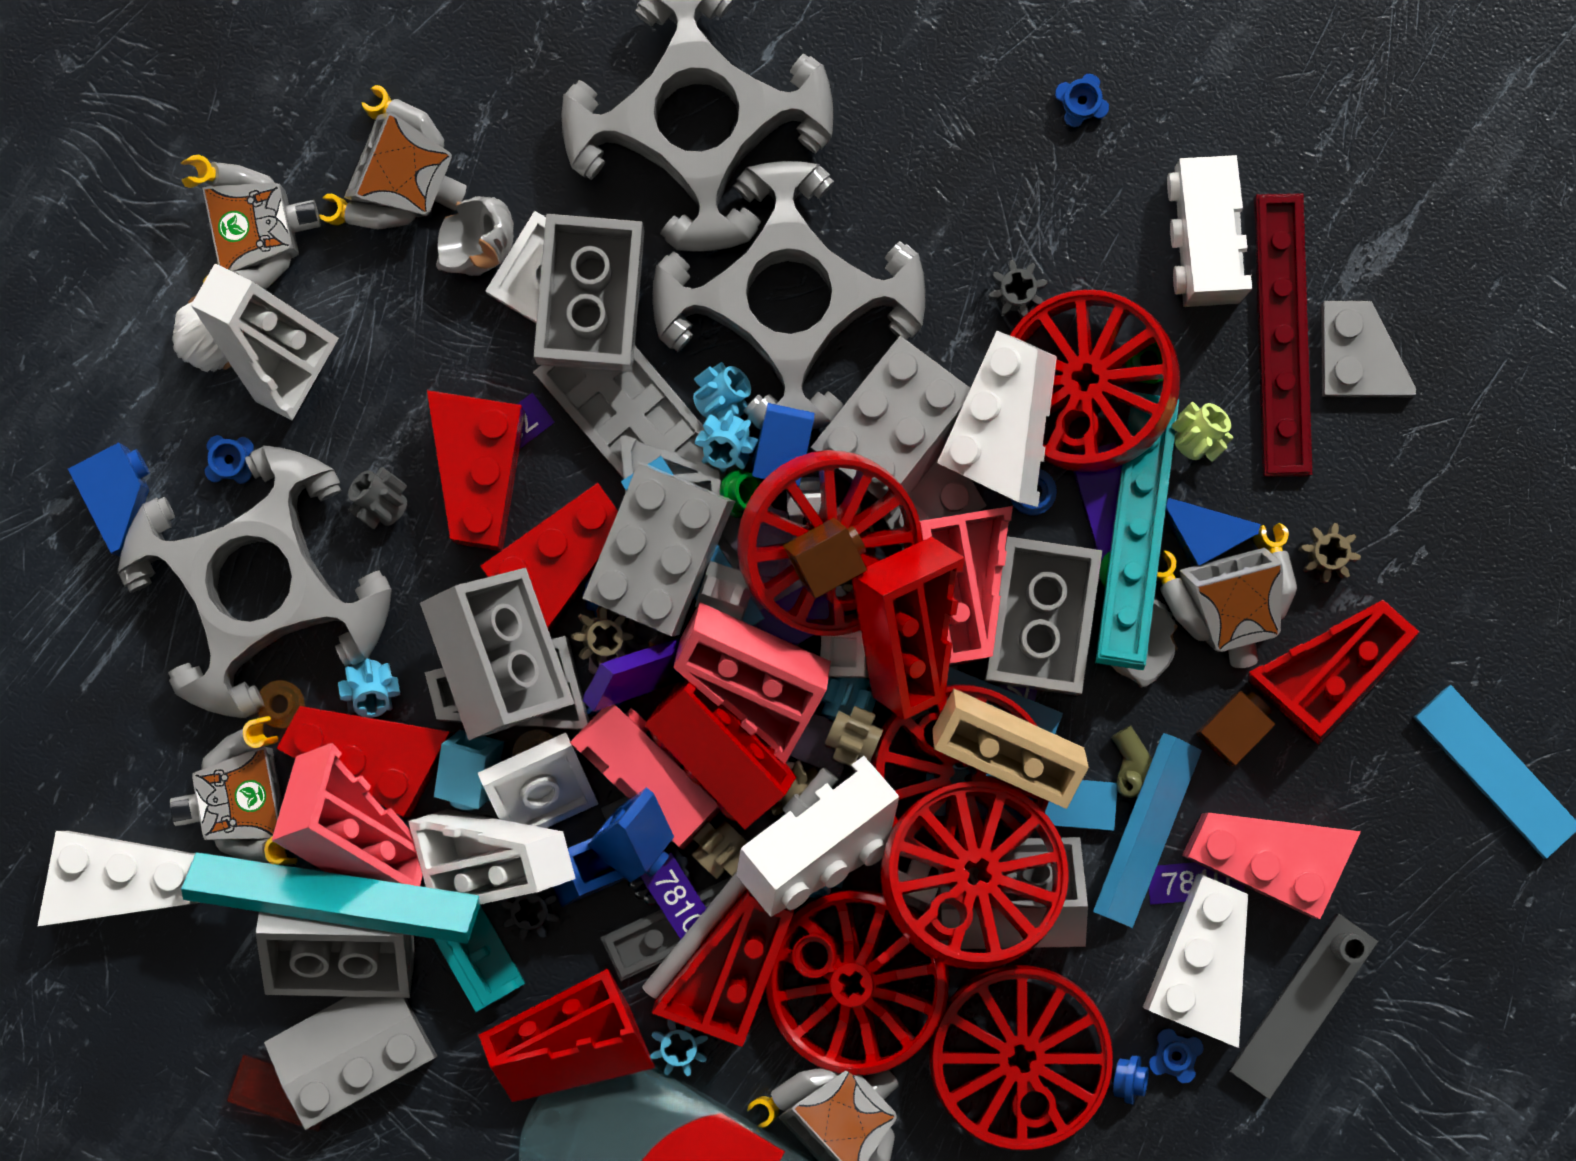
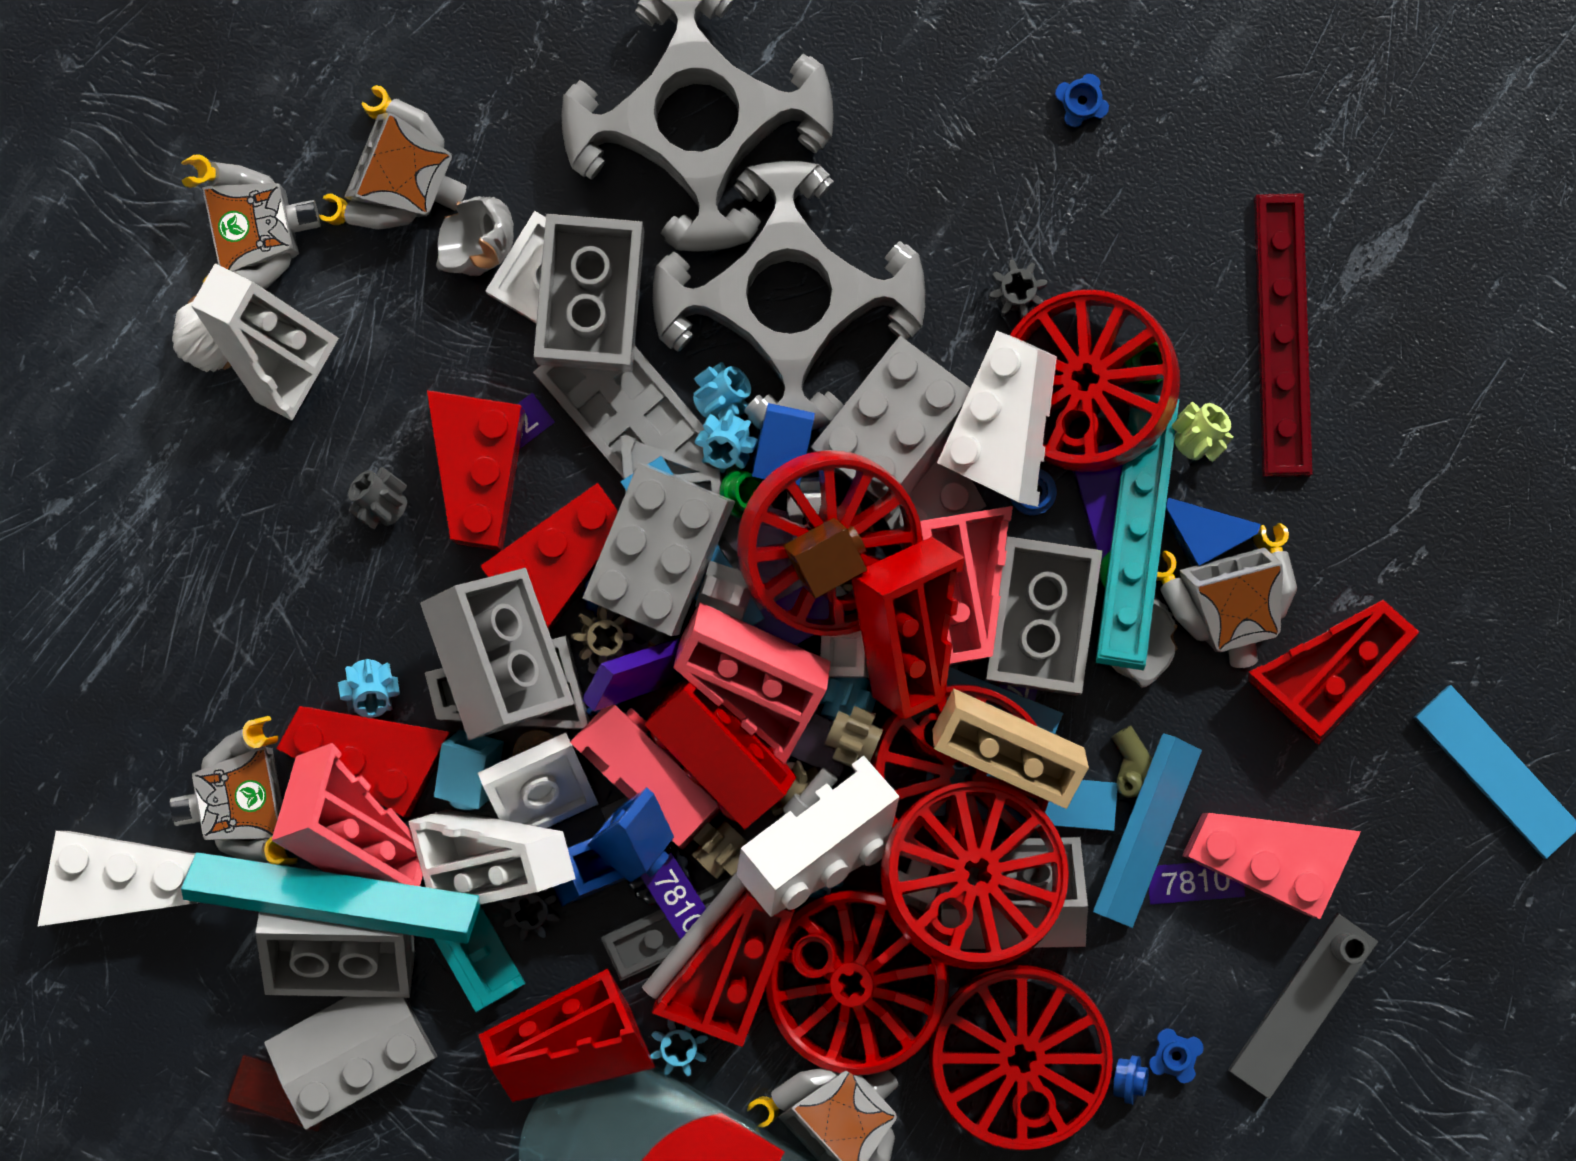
(112, 490): blue slope -> none
(199, 563): light grey piece -> none
(219, 449): blue plate -> none
(293, 695): clear orange plate -> none
(1204, 963): white wedge -> none
(1208, 231): white wedge -> none
(1237, 727): reddish brown brick -> none
(1340, 545): dark tan gear -> none
(1360, 354): light grey wing -> none

